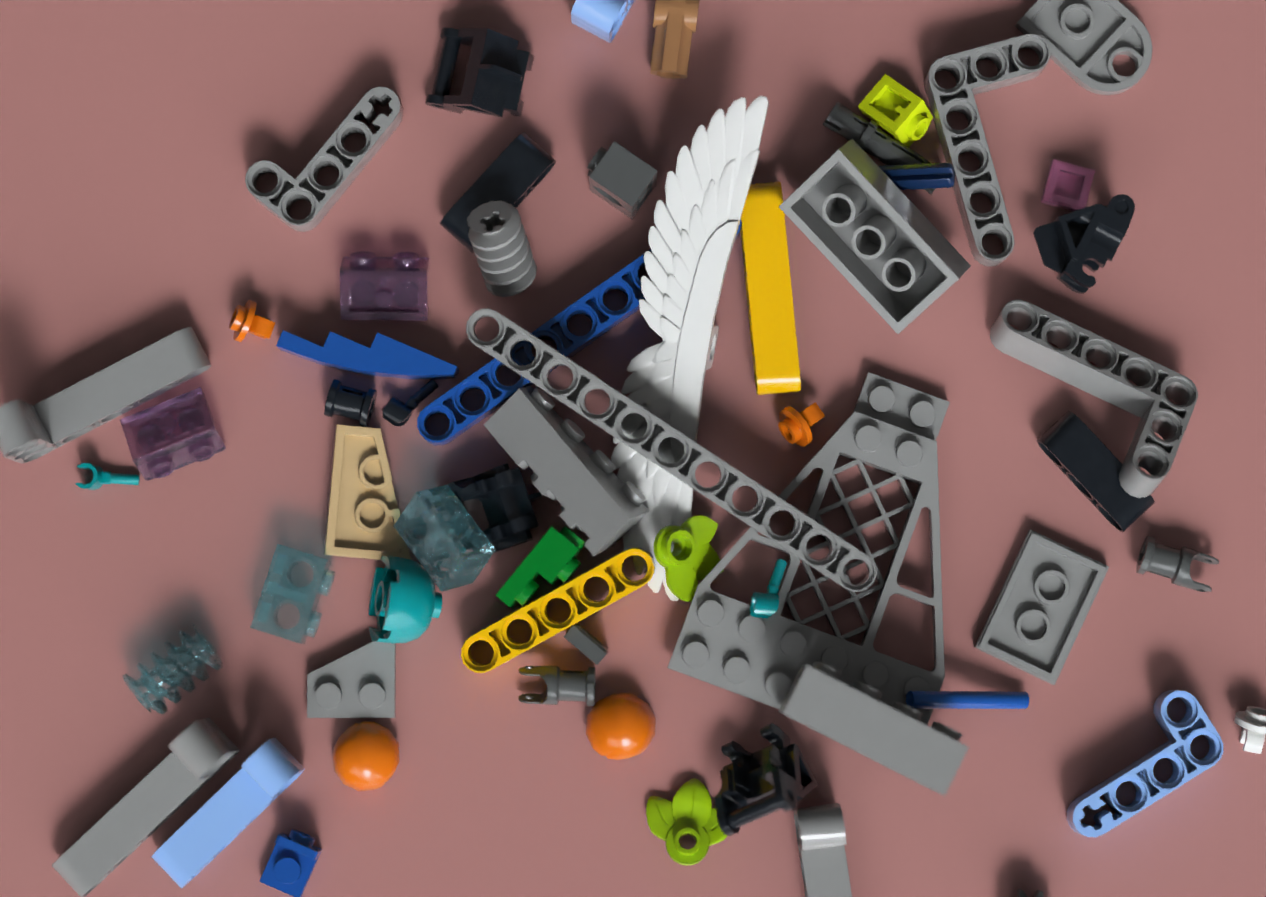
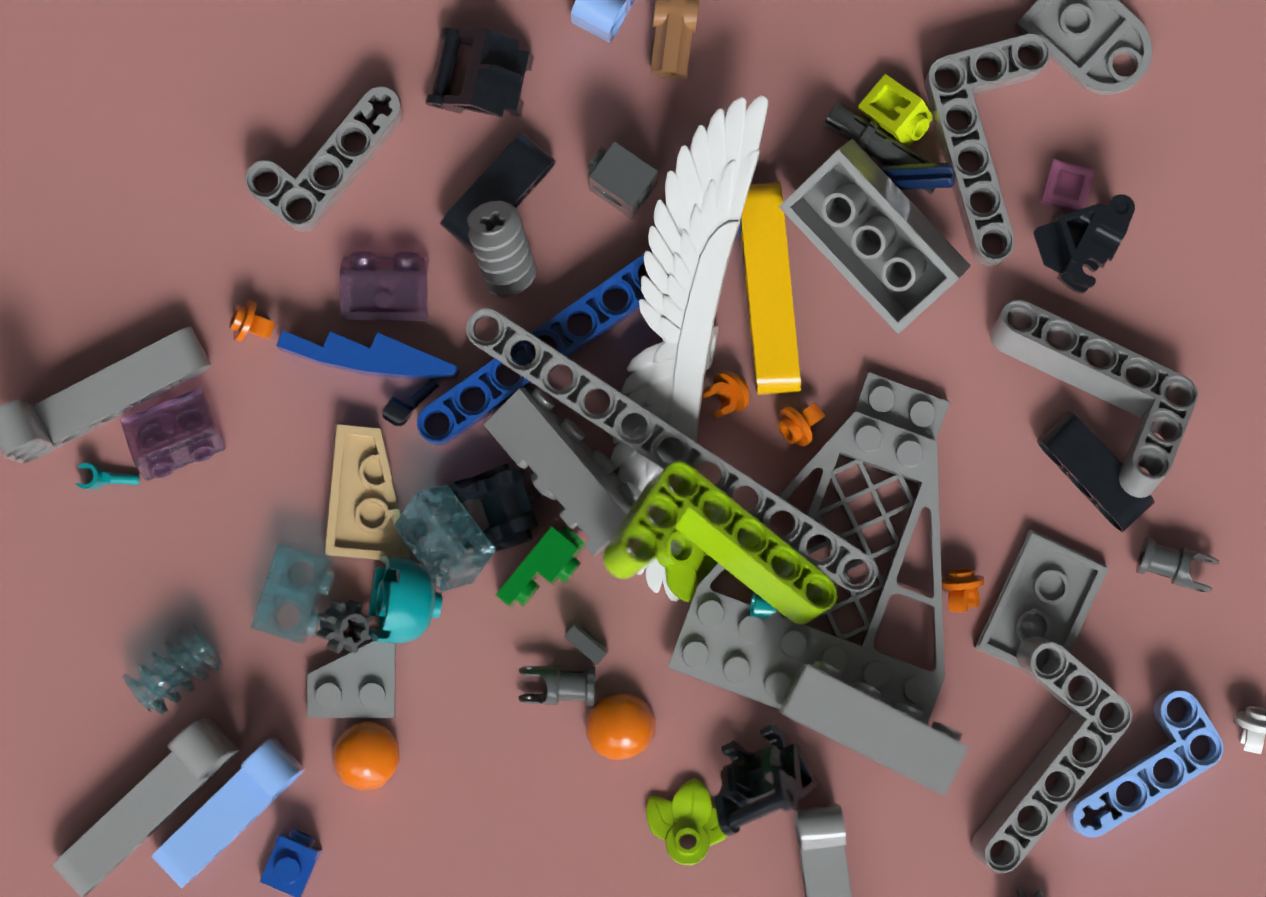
(344, 626): none -> dark grey gear
(350, 403): black bush -> none
(542, 625): yellow beam -> none
(719, 538): none -> lime beam
(731, 391): none -> orange plate
(963, 589): none -> orange plate
(967, 699): blue bar -> none
(1055, 756): none -> light grey beam

